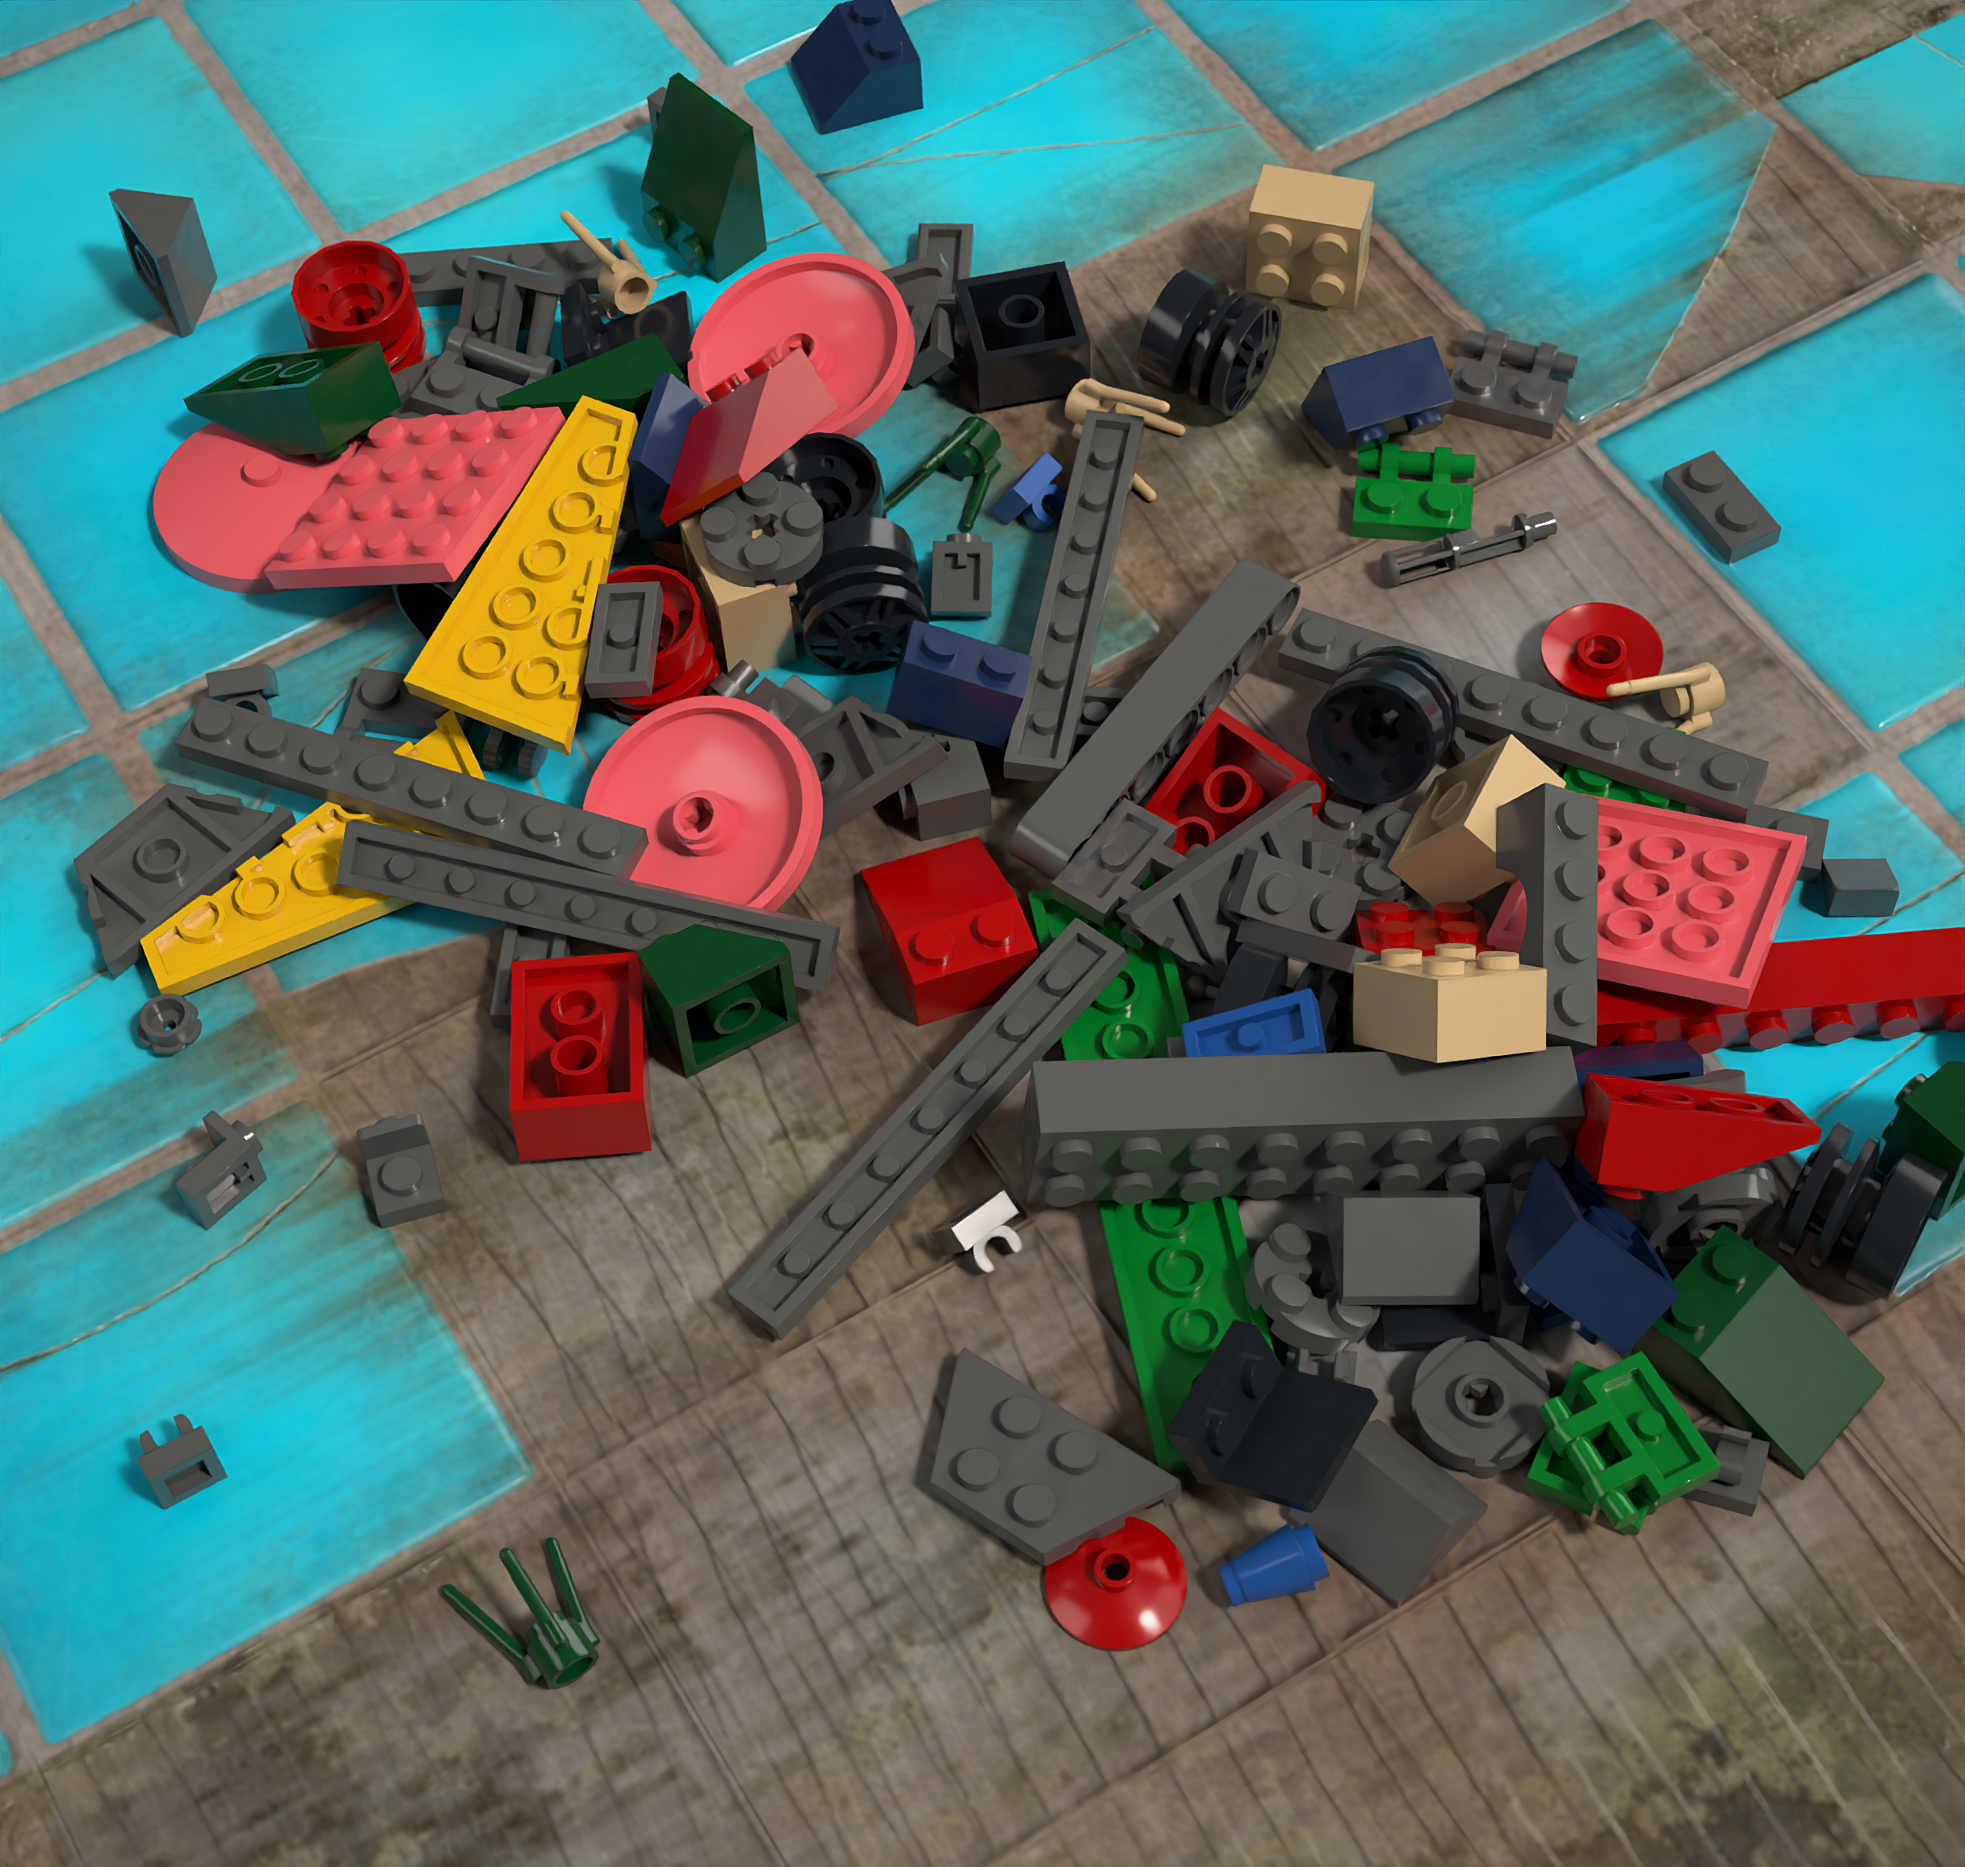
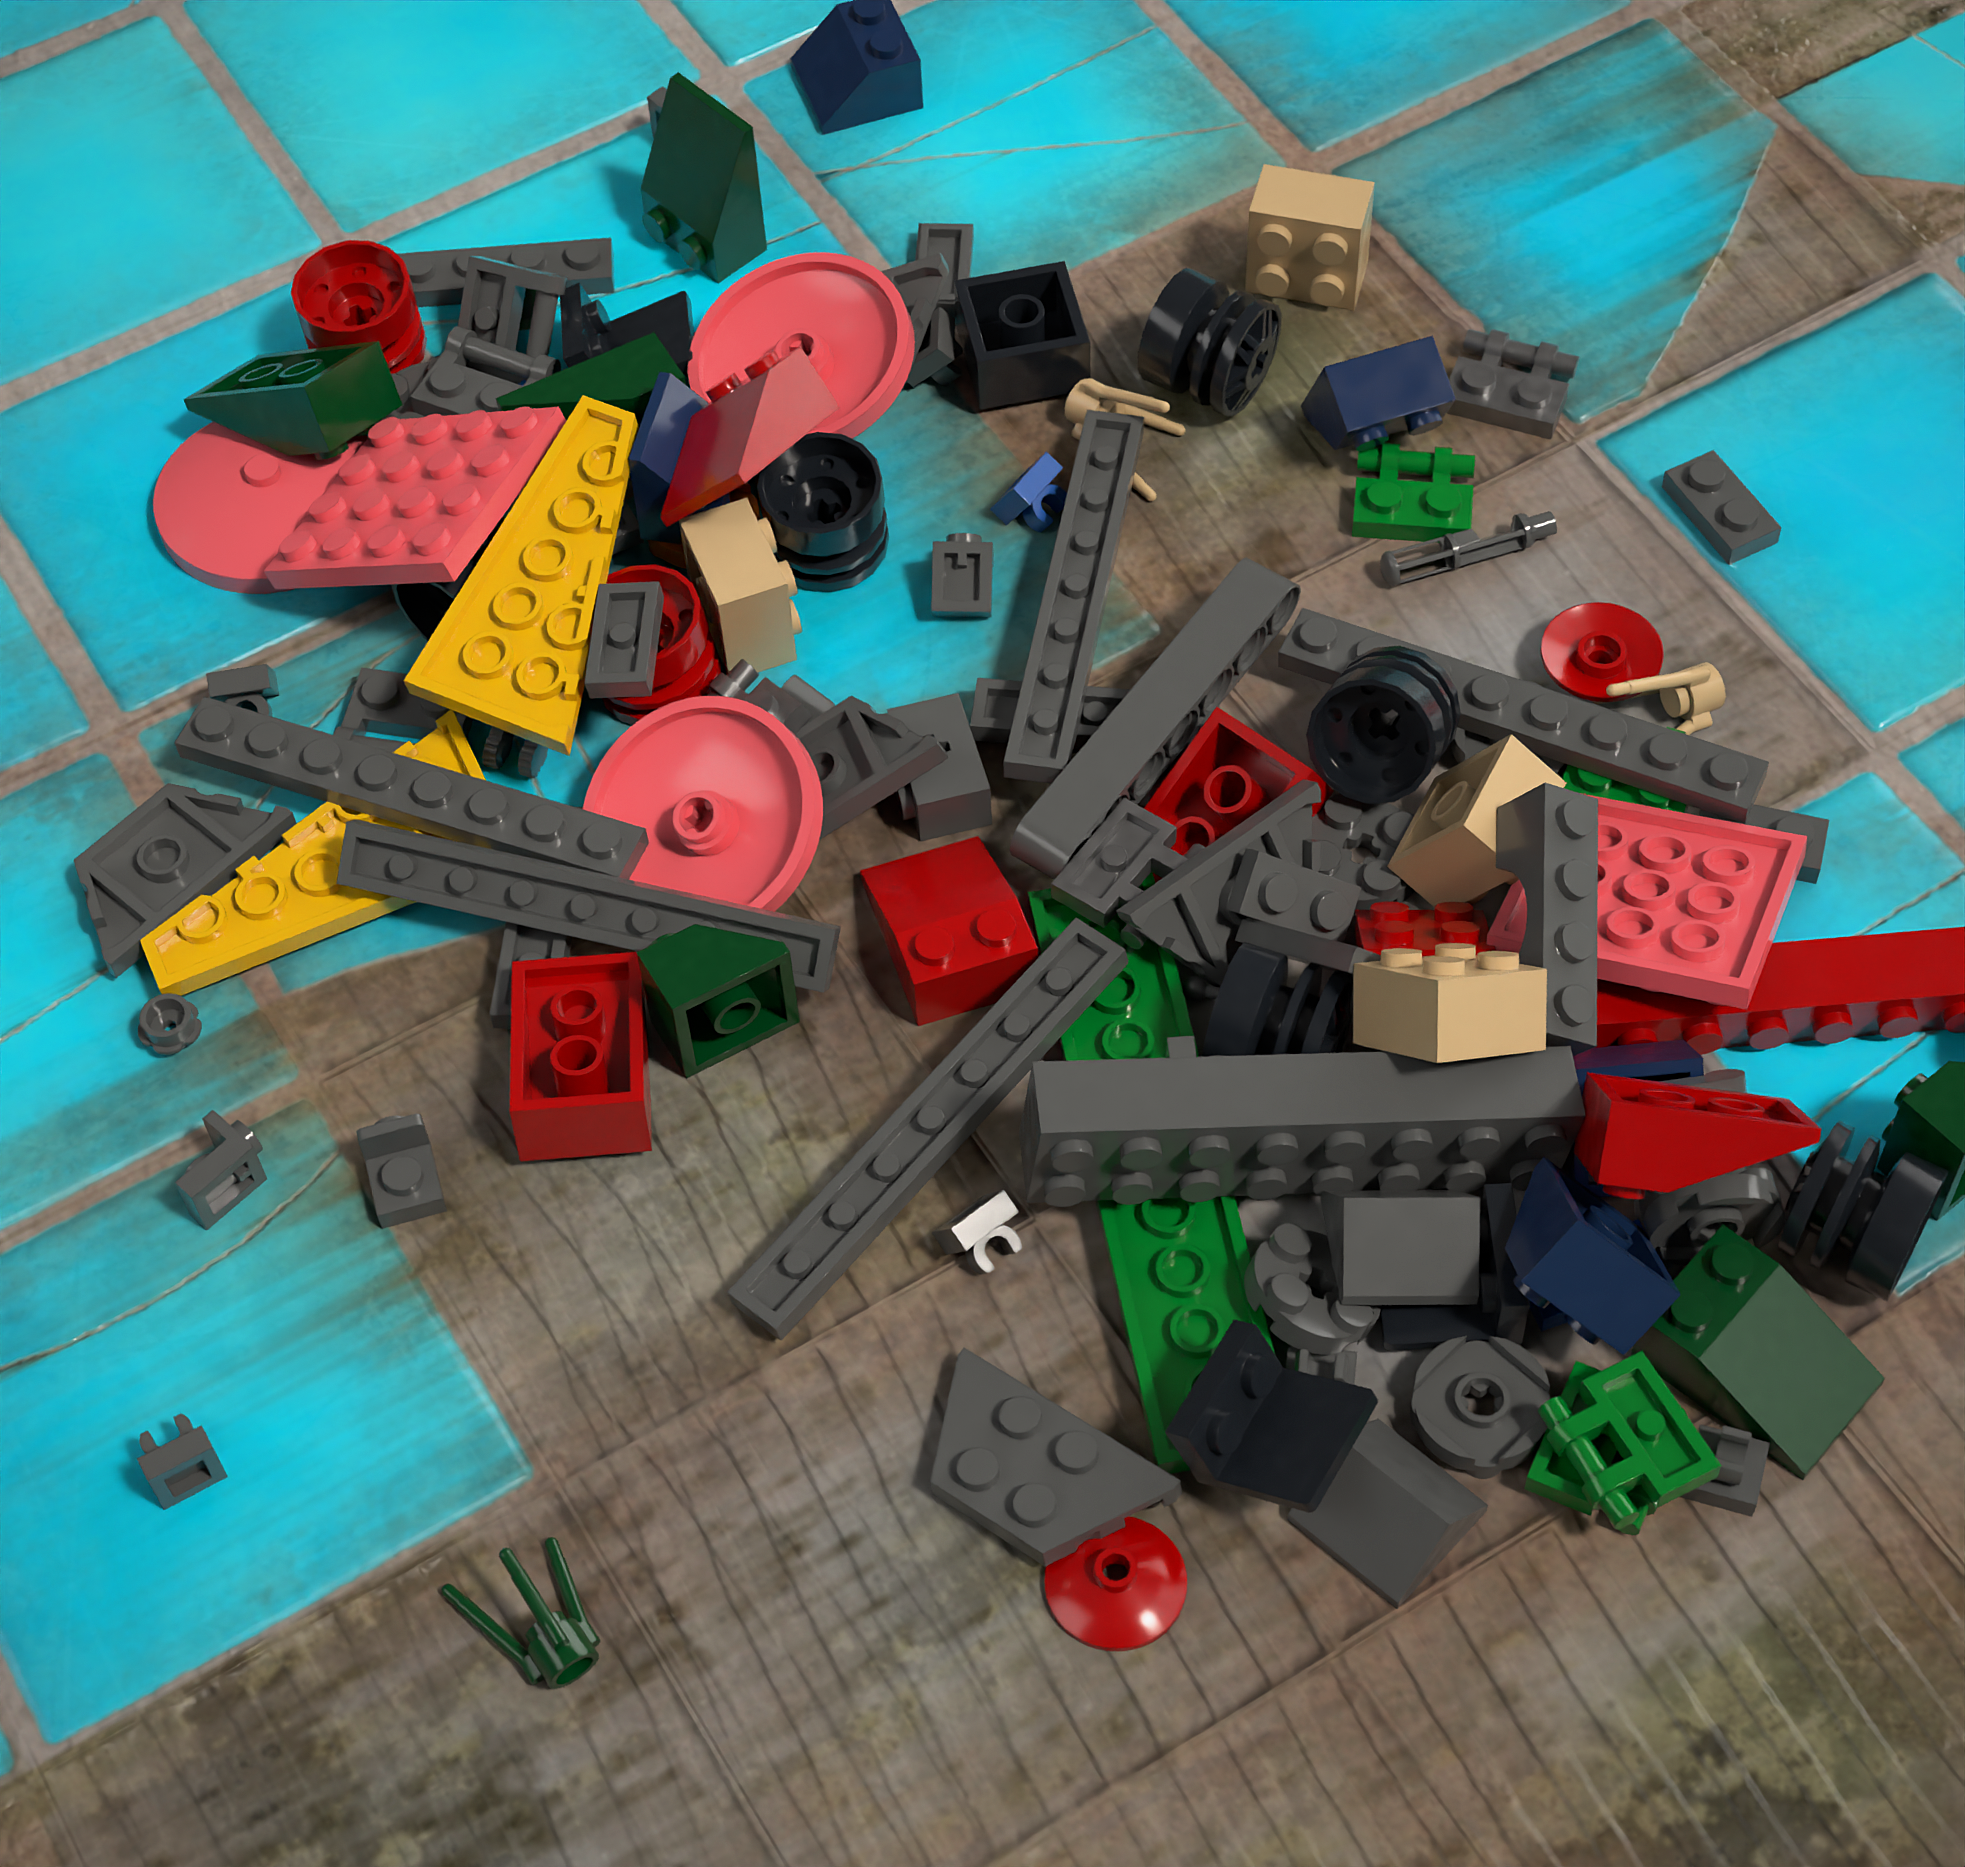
(167, 252): dark grey slope -> none
(621, 282): tan plant -> none
(756, 505): dark grey plate -> none
(860, 596): black wheel -> none
(958, 684): dark blue slope -> none
(964, 453): dark green plant -> none
(1265, 1028): blue plate -> none
(1275, 1566): blue cone -> none
(1859, 887): dark grey slope -> none

